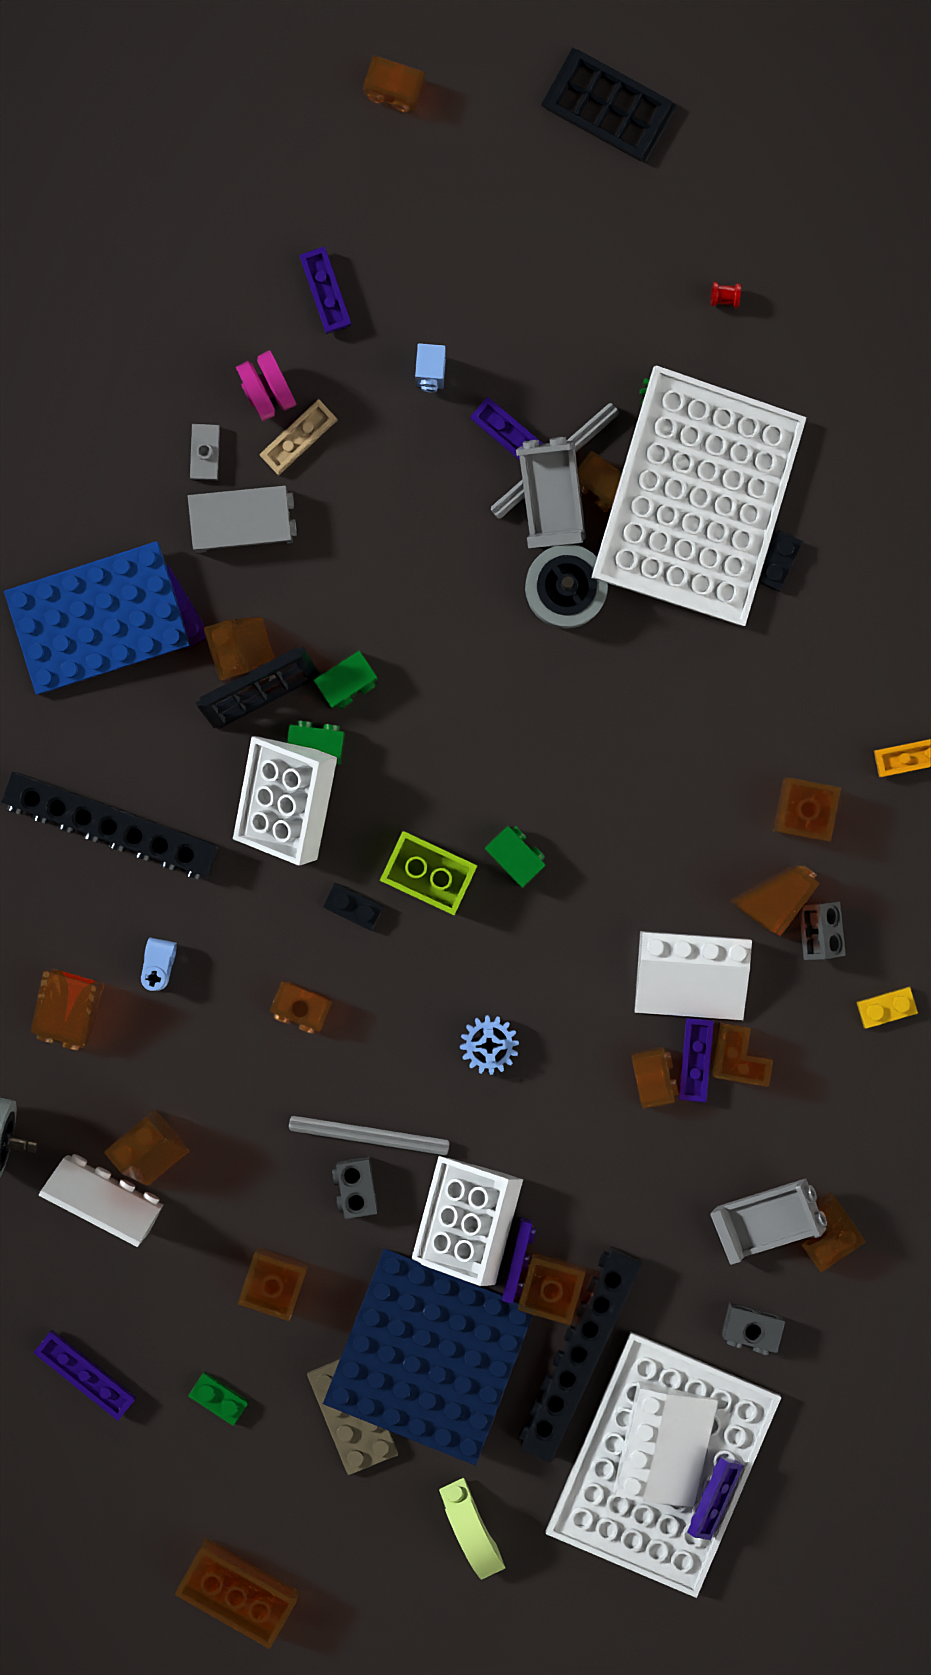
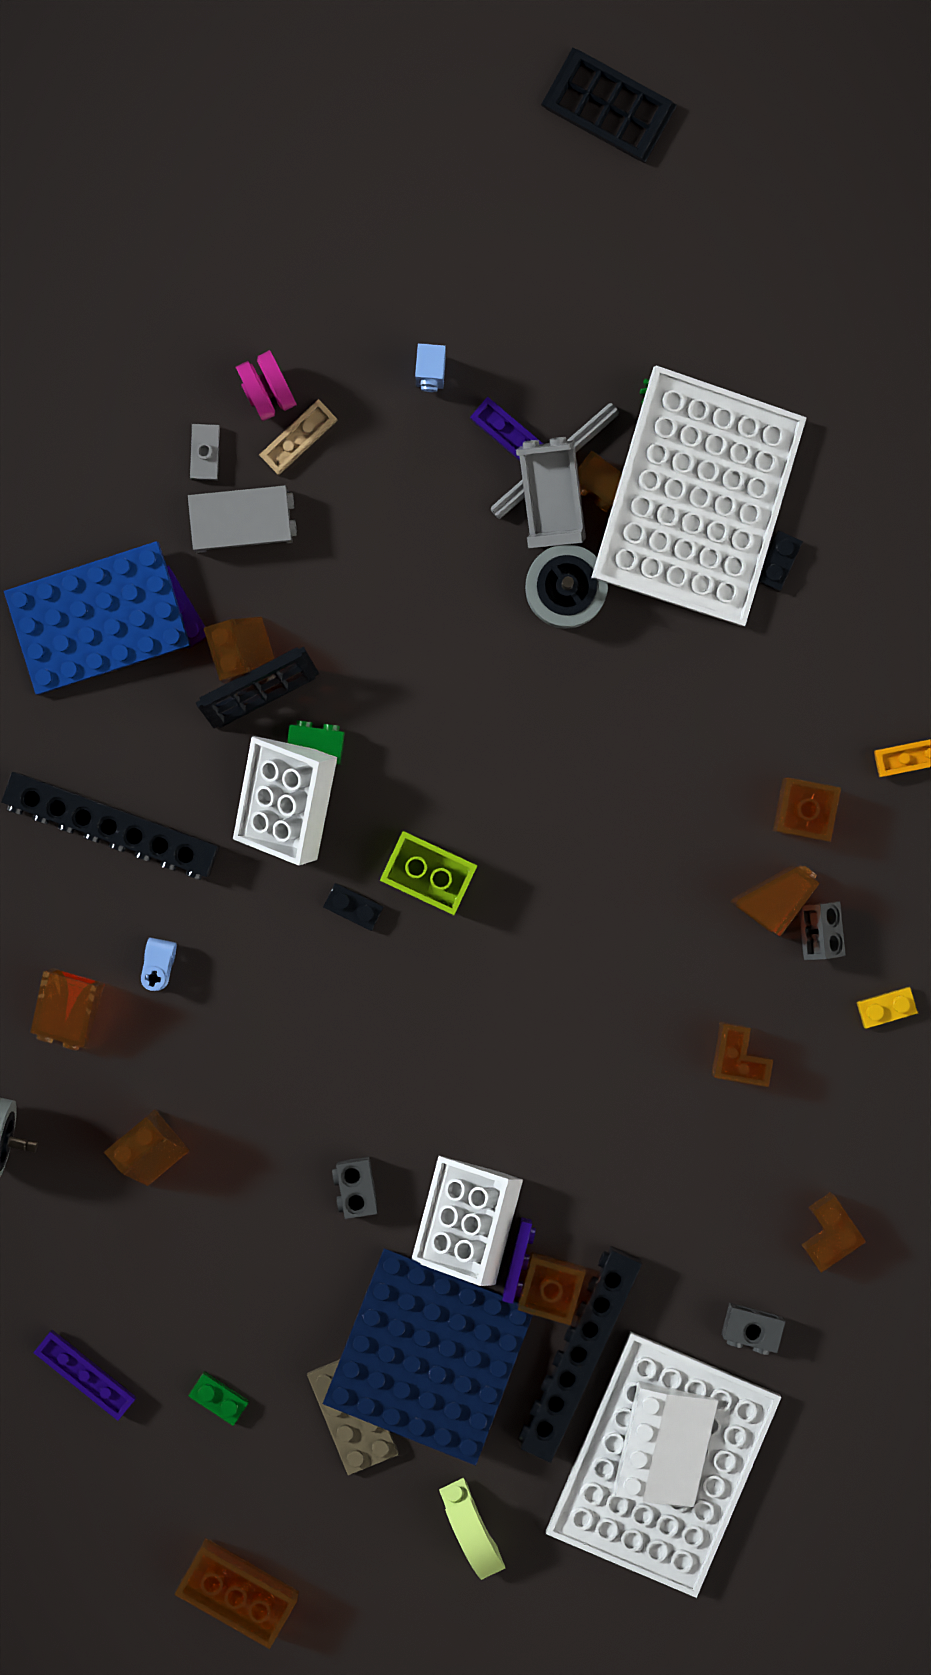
(102, 1199): white slope -> none
(273, 1284): clear orange brick -> none
(317, 1007): clear orange brick -> none
(325, 290): dark purple plate -> none
(346, 680): green brick -> none
(369, 1135): light grey axle -> none
(393, 84): clear orange brick -> none
(502, 1043): light blue gear -> none
(515, 855): green brick -> none
(653, 1077): clear orange brick -> none
(692, 975): white slope -> none
(696, 1059): dark purple plate -> none
(715, 1498): dark purple plate -> none
(725, 295): red bush -> none
(768, 1220): light grey panel -> none

